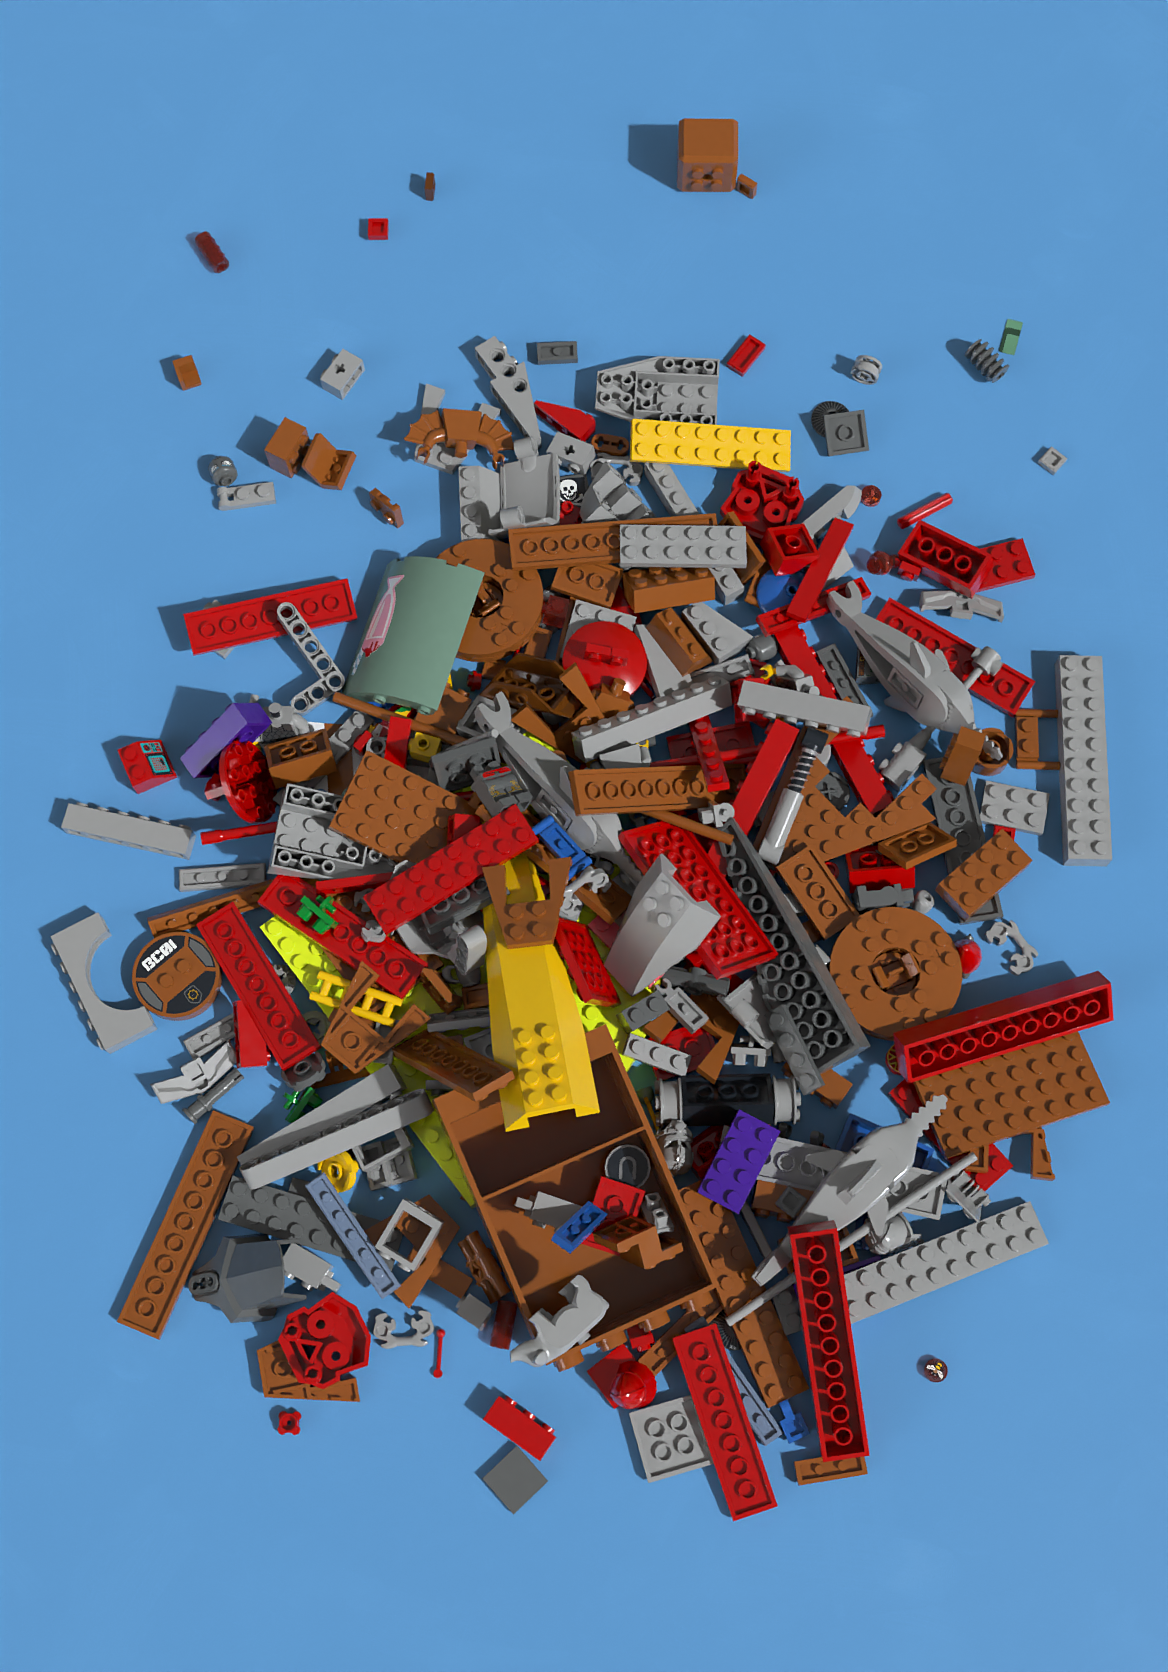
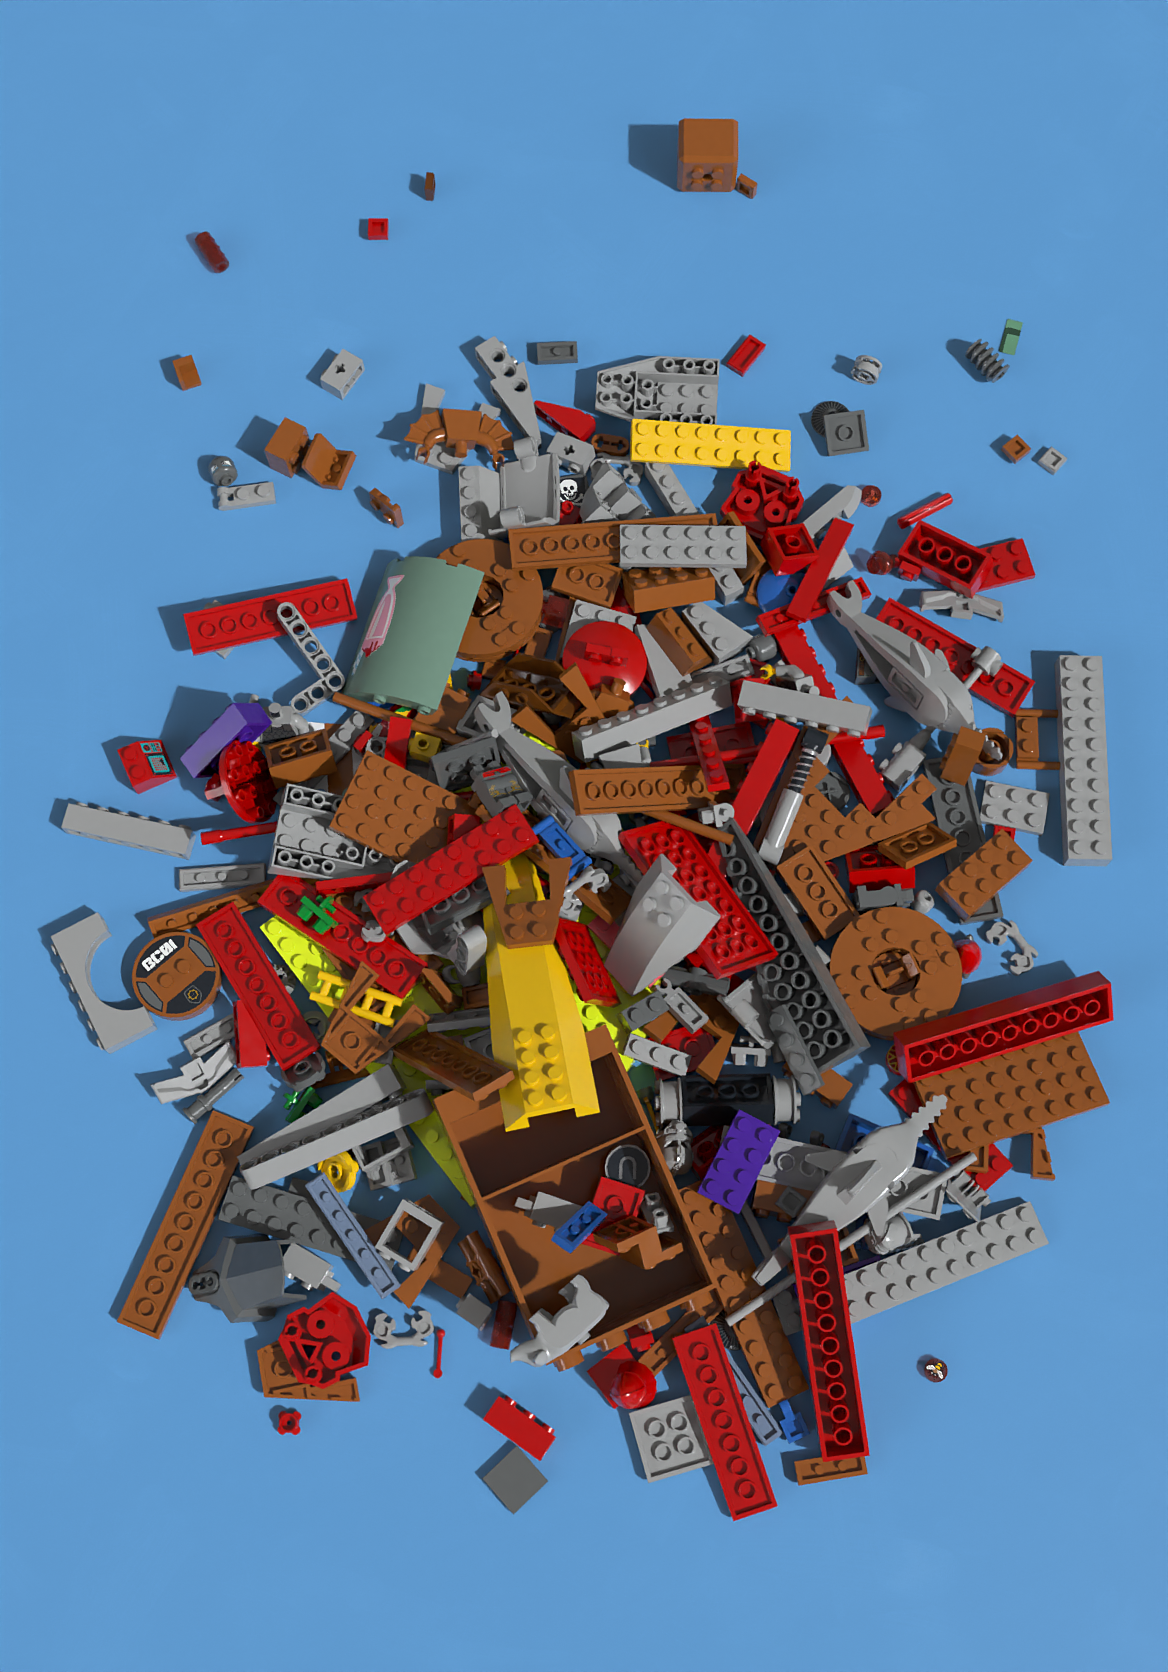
(840, 675): dark grey plate -> none
(1015, 449): none -> dark orange plate

